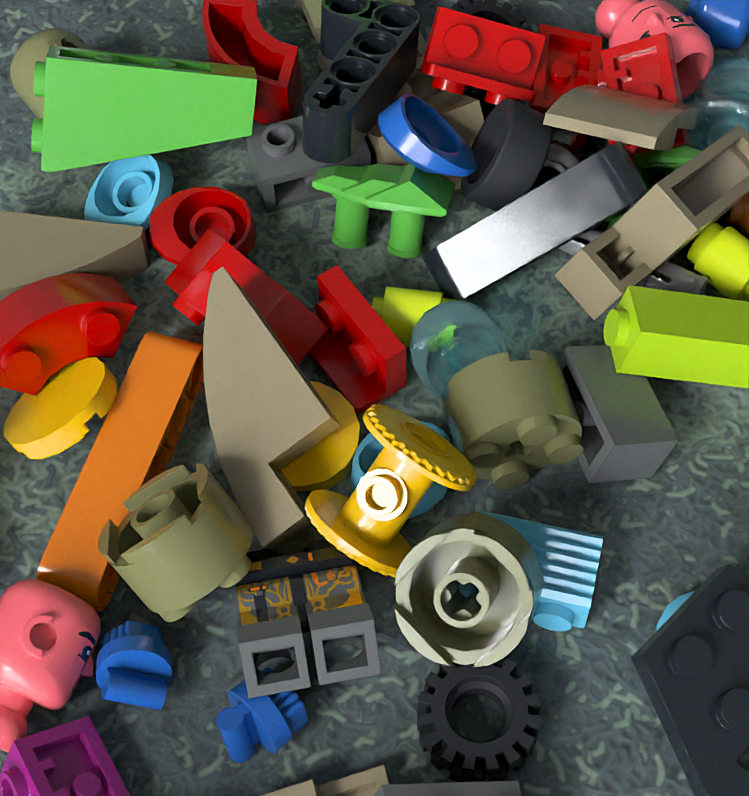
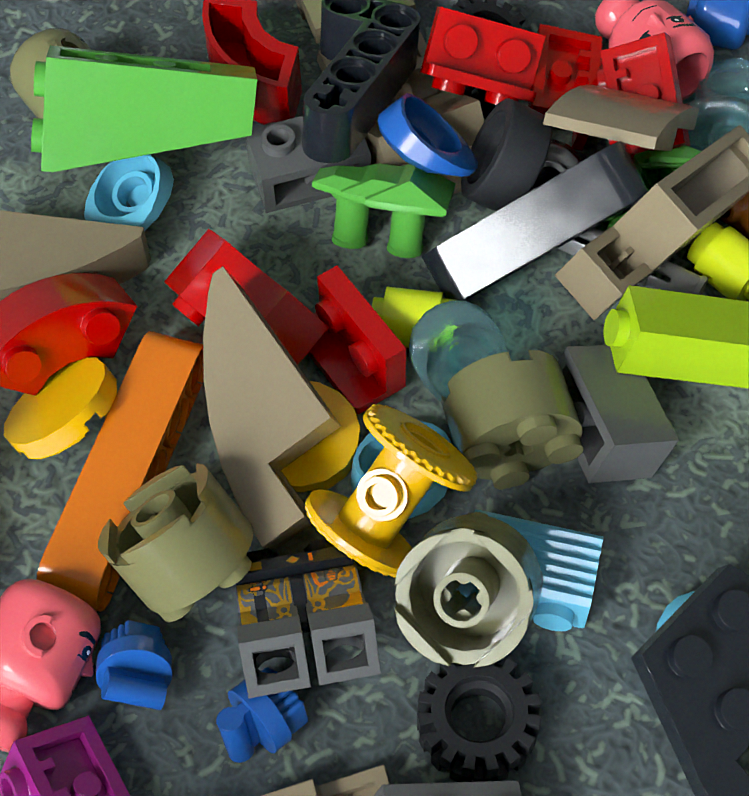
(189, 213): red hat -> none

